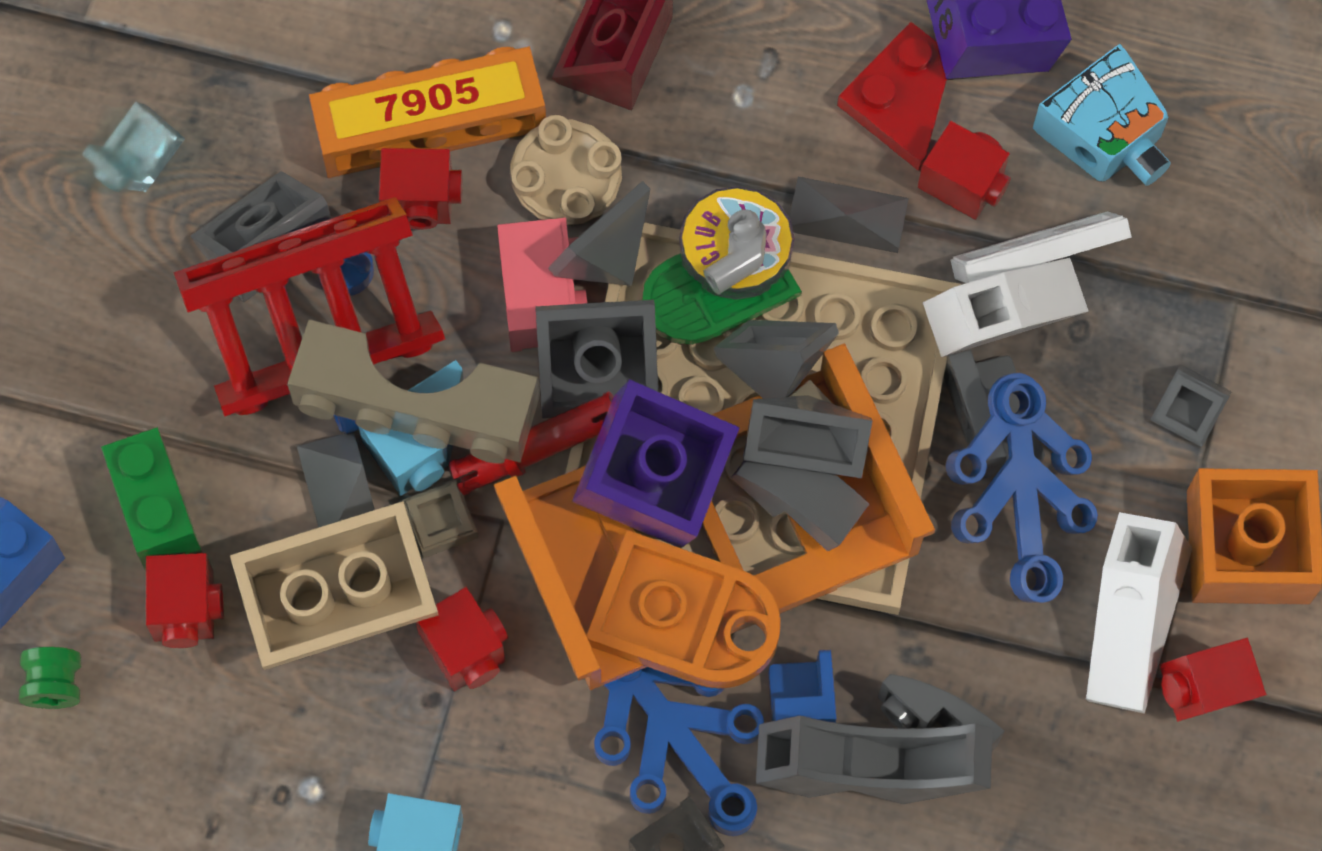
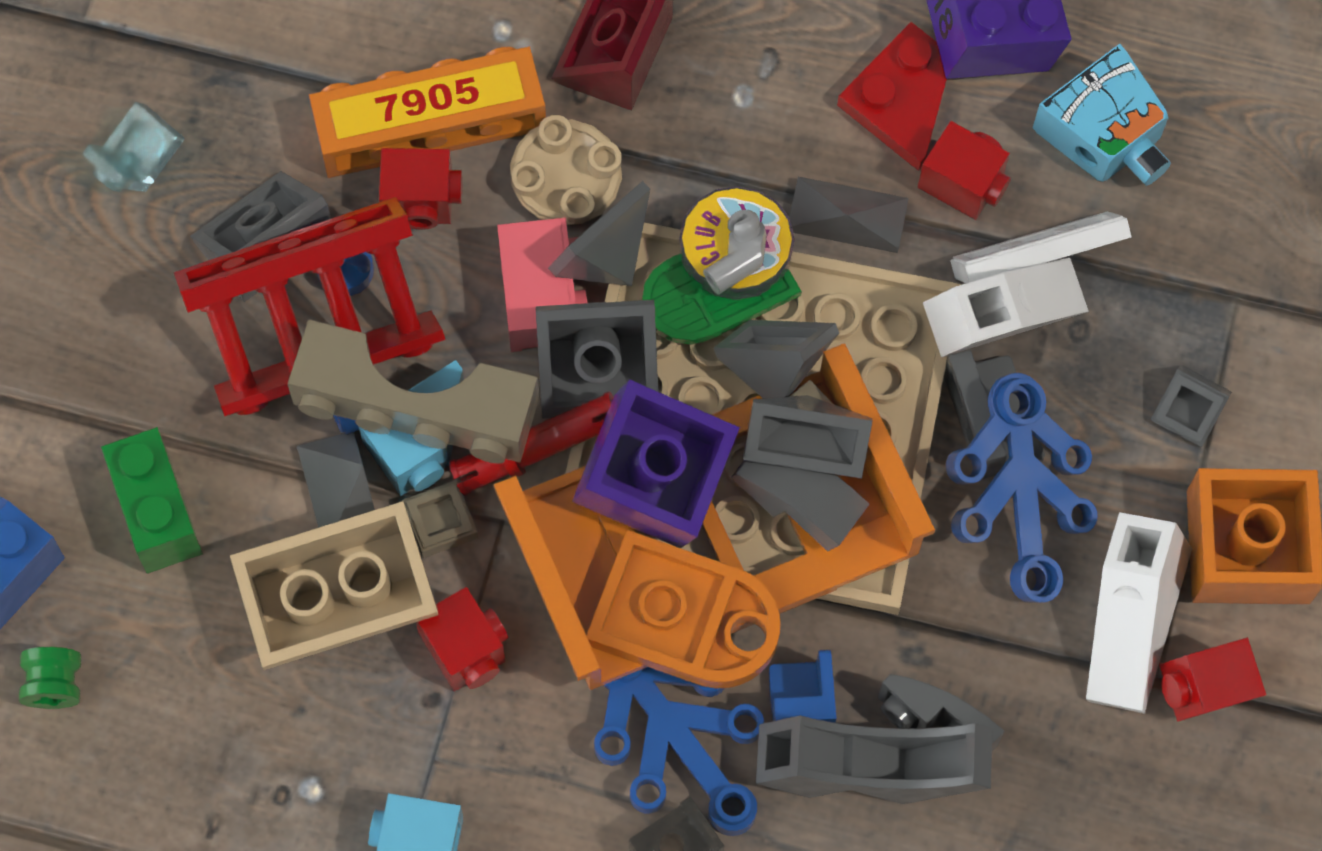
(182, 599): red brick -> none

